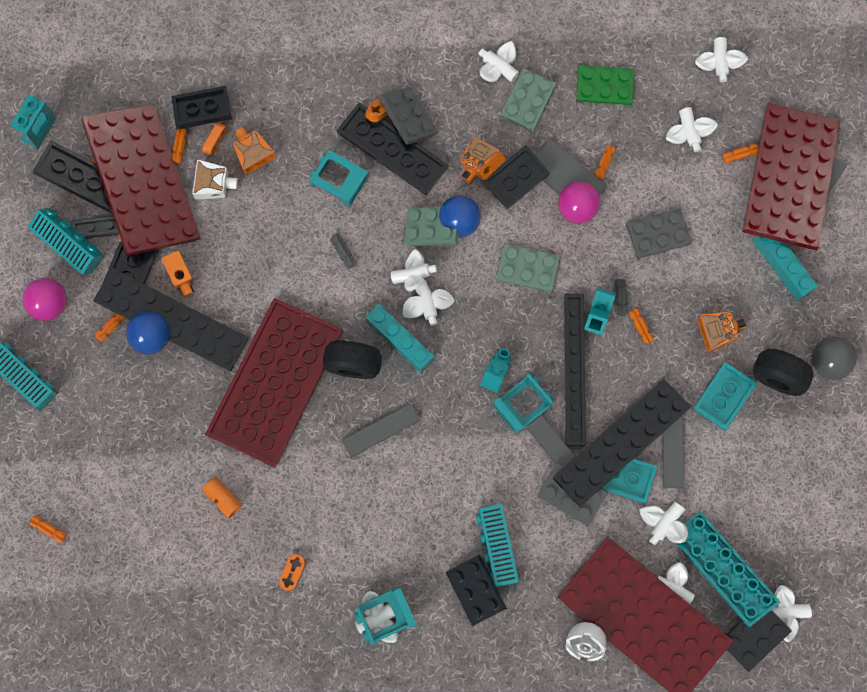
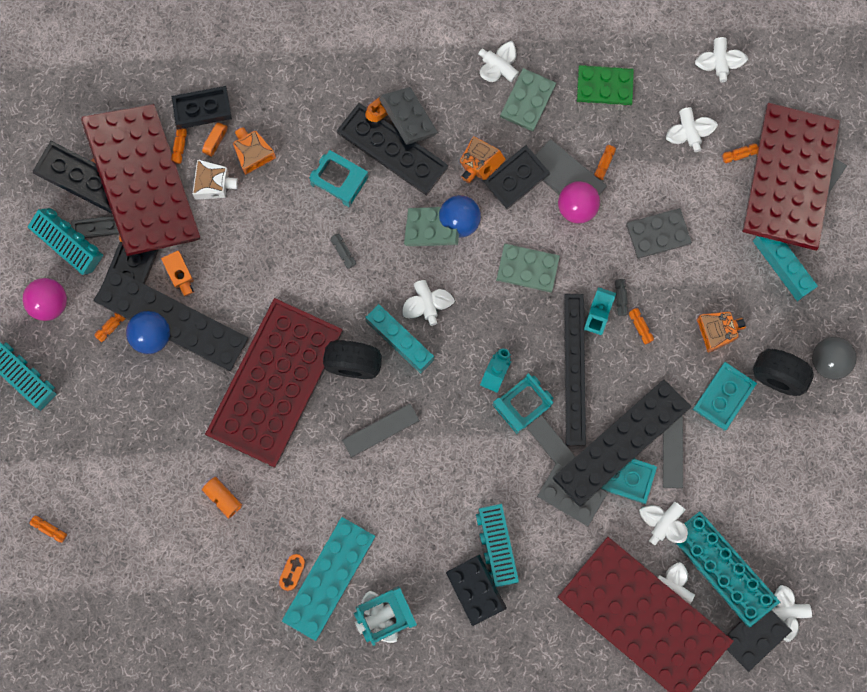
(35, 128): teal window -> none
(328, 579): none -> teal plate
(414, 271): white plant -> none
(586, 641): white cylinder -> none

